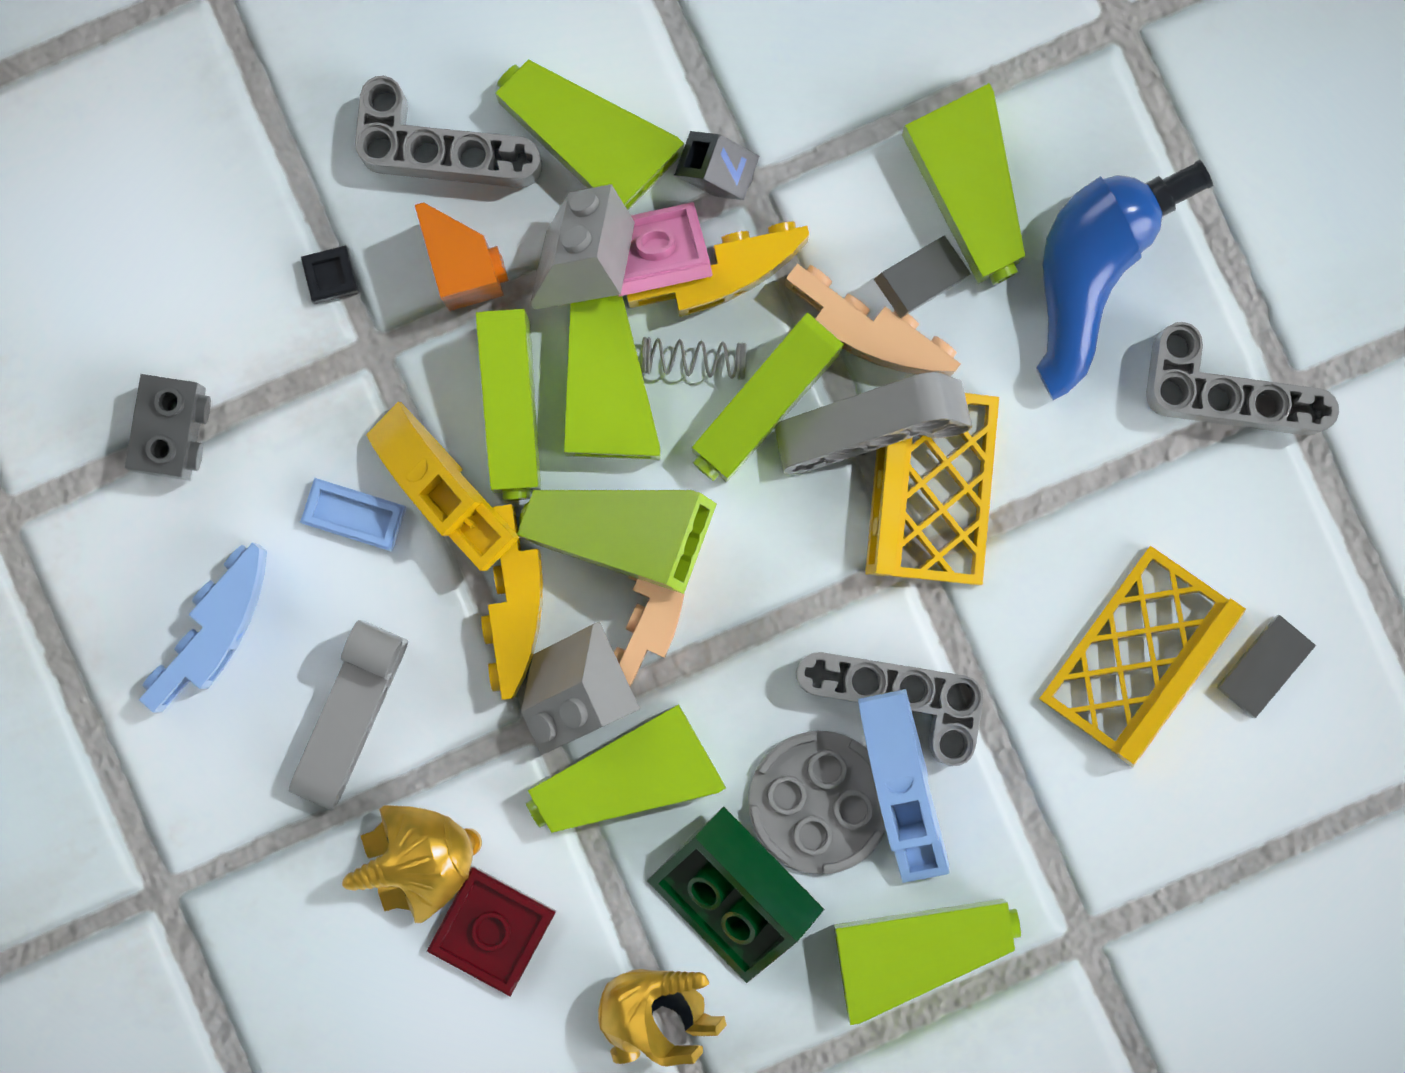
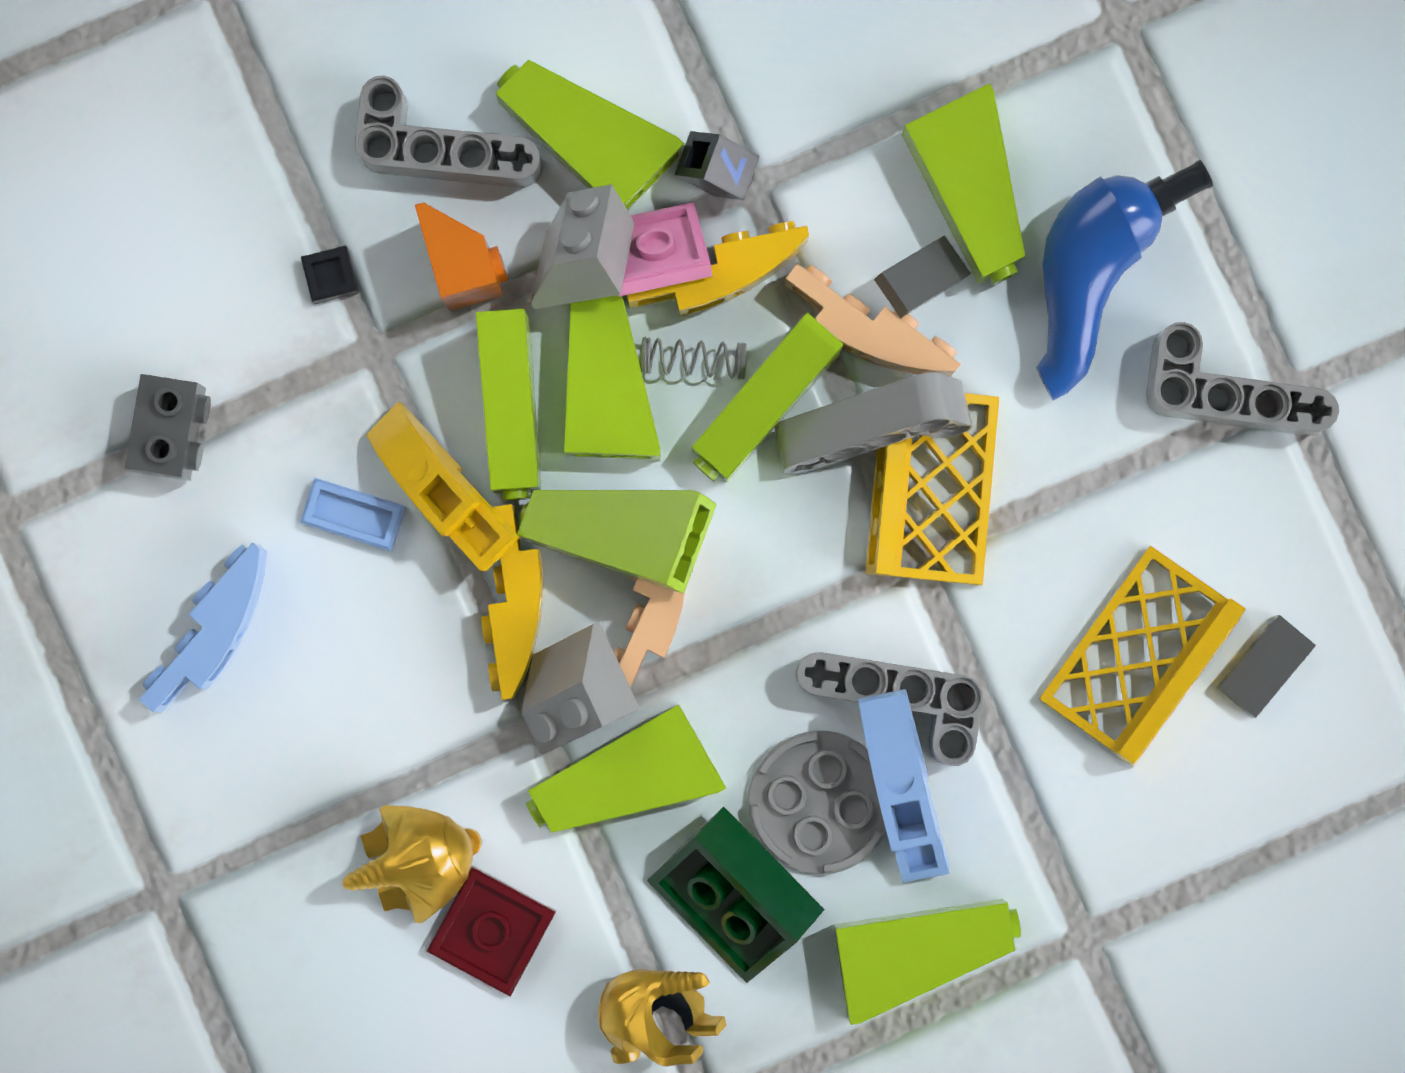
(349, 713): light grey beam -> none

